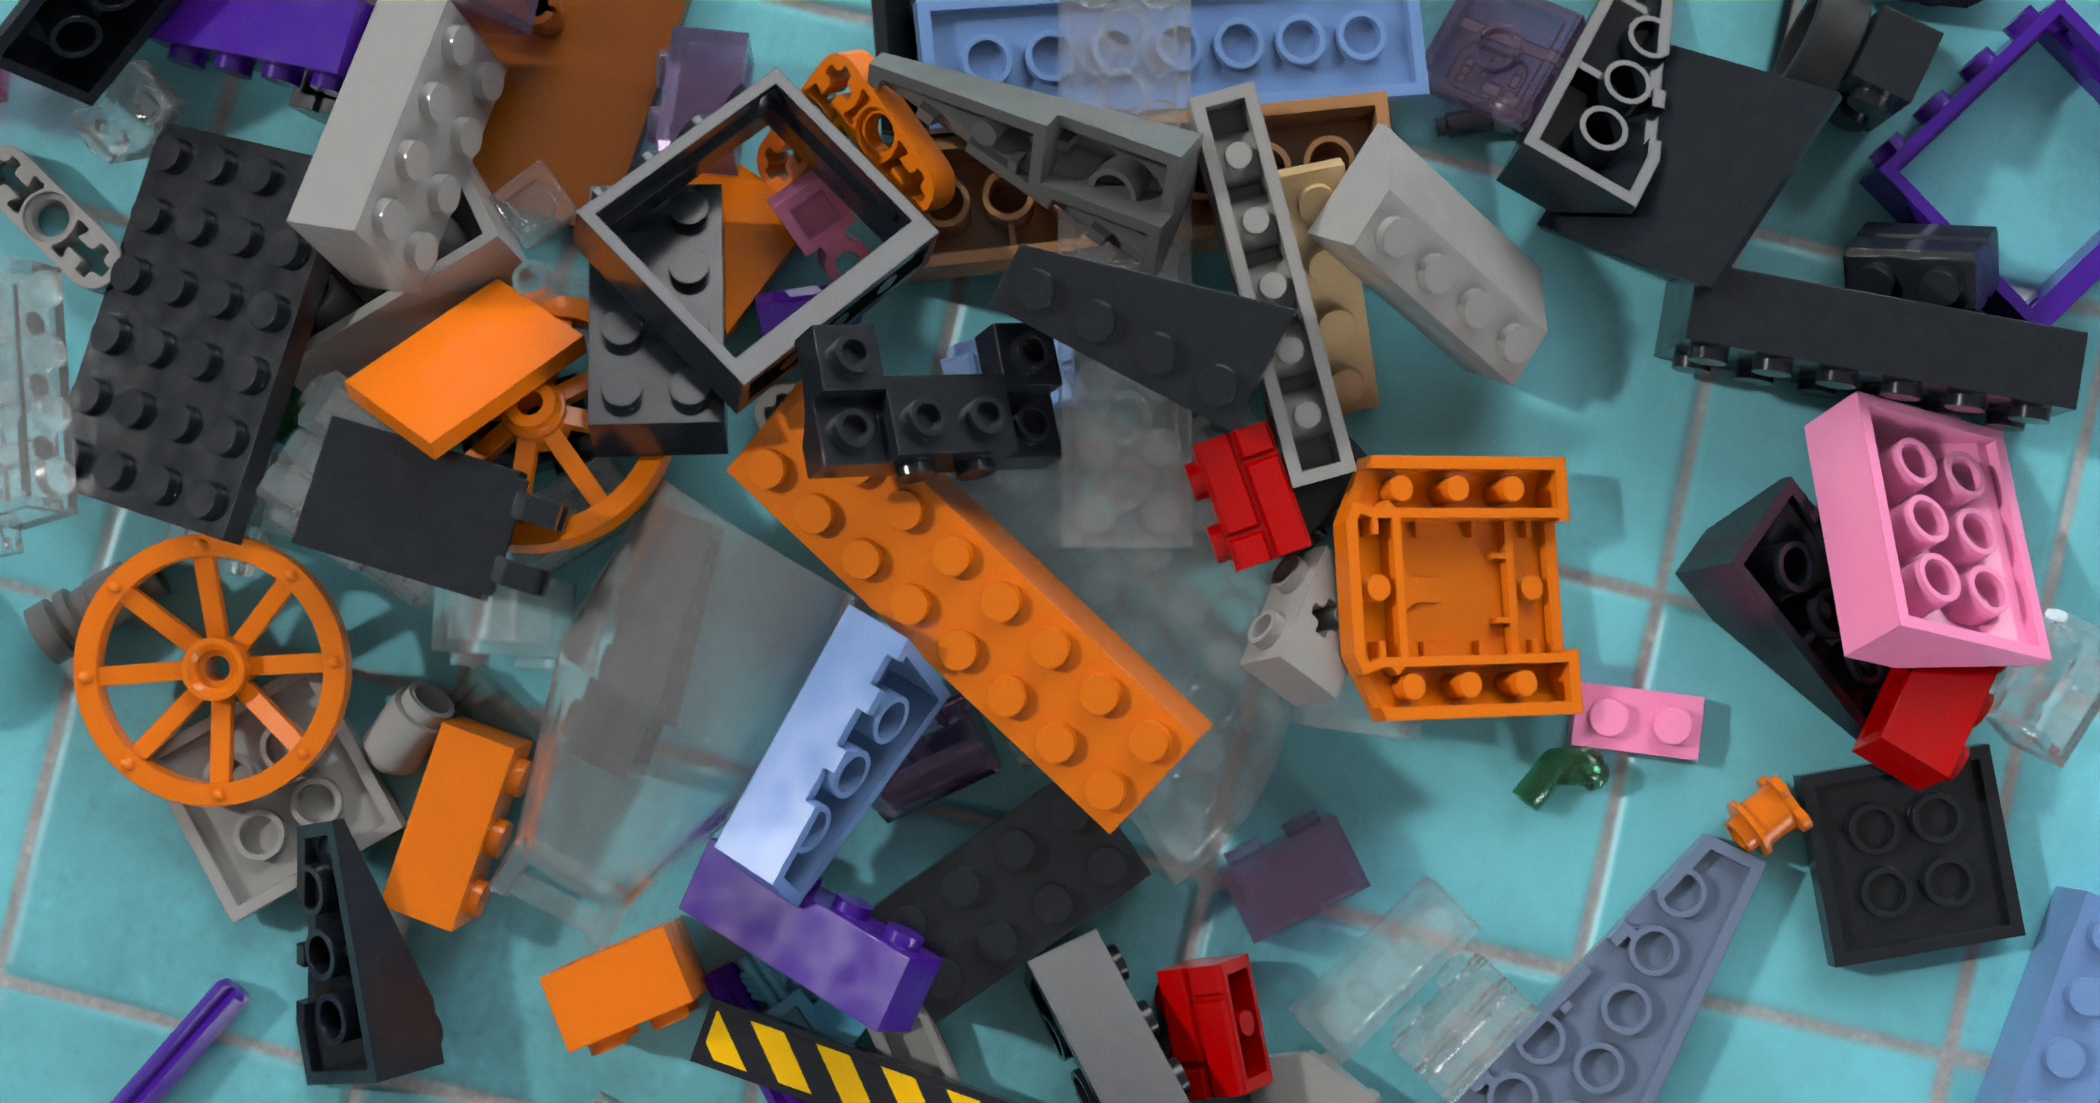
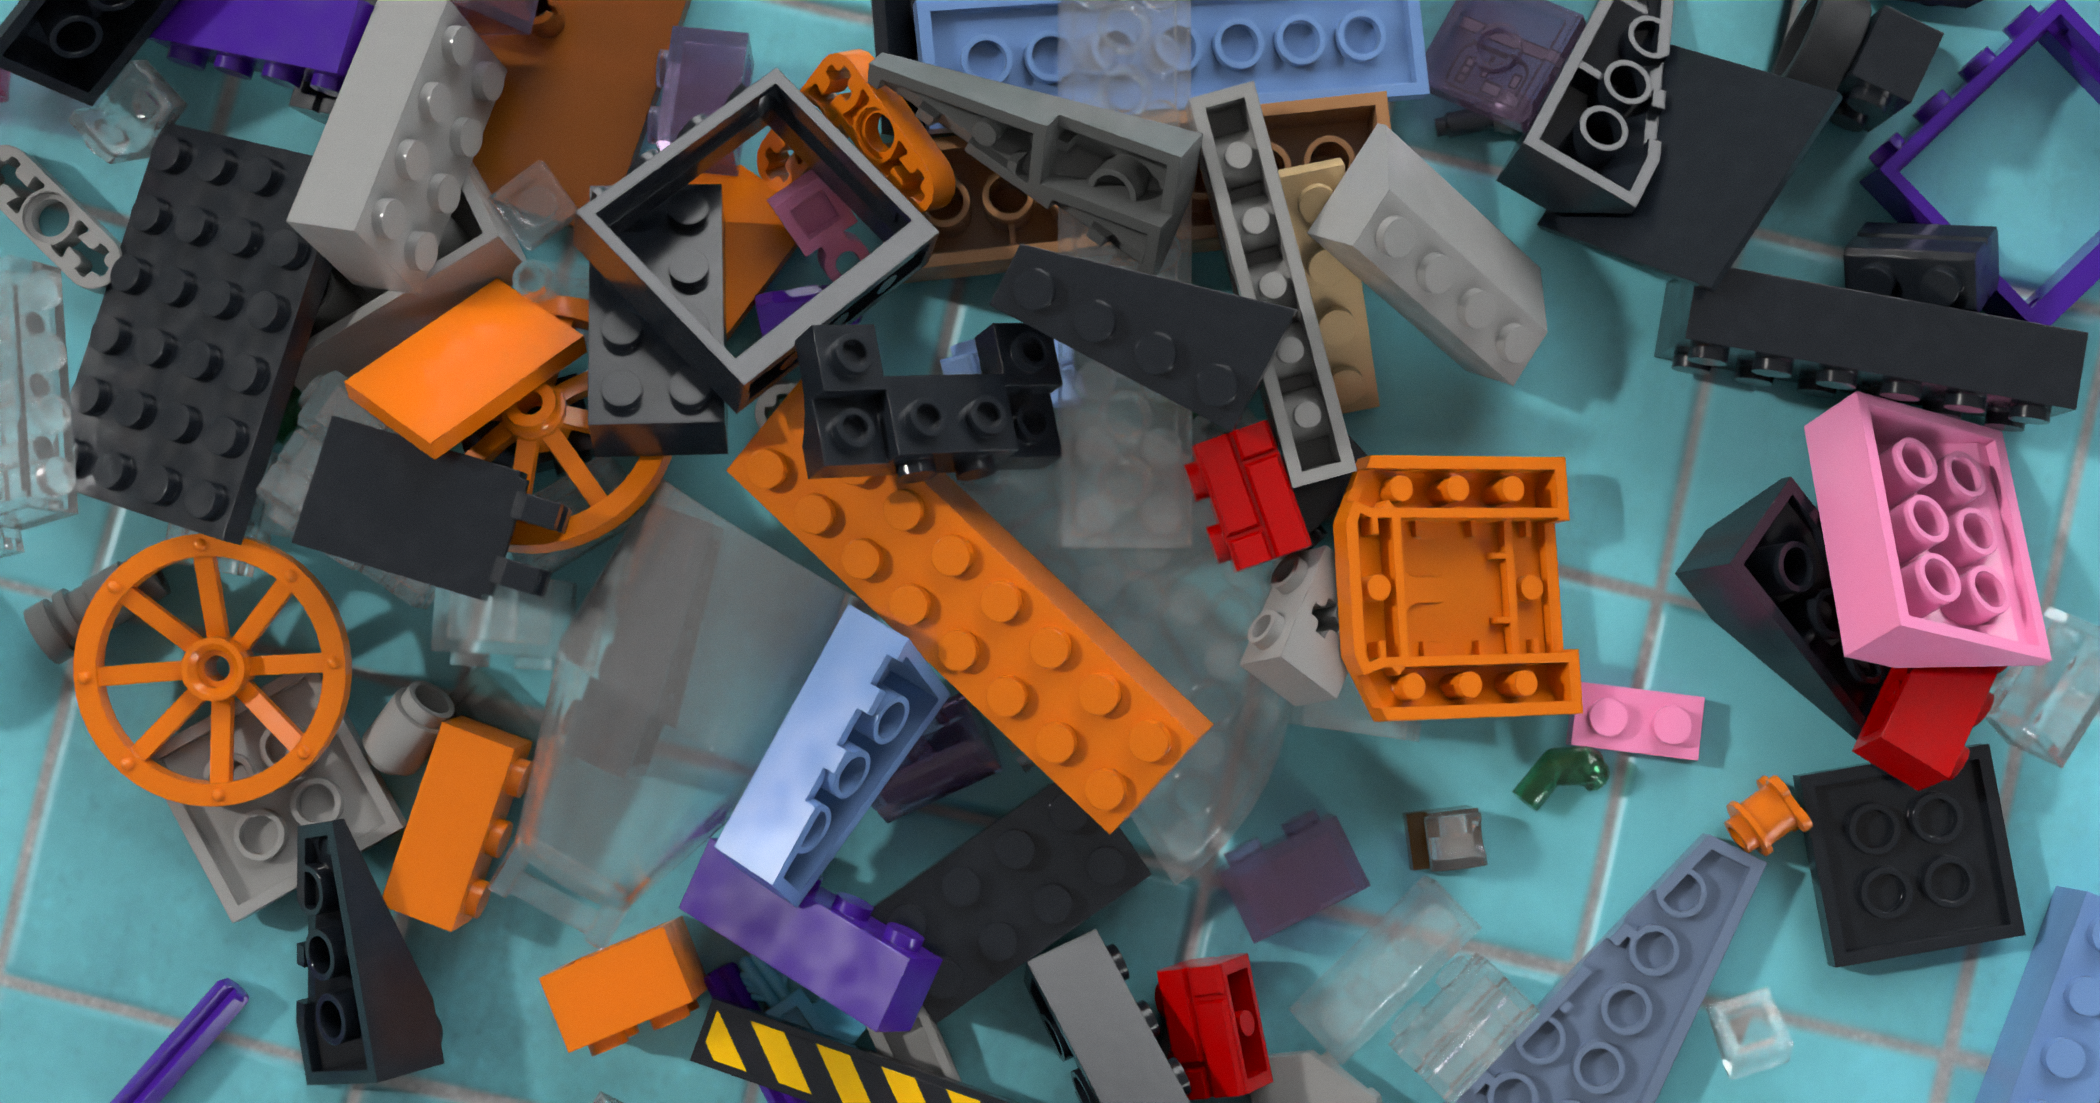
(1445, 838): none -> clear leg
(1750, 1033): none -> clear slope

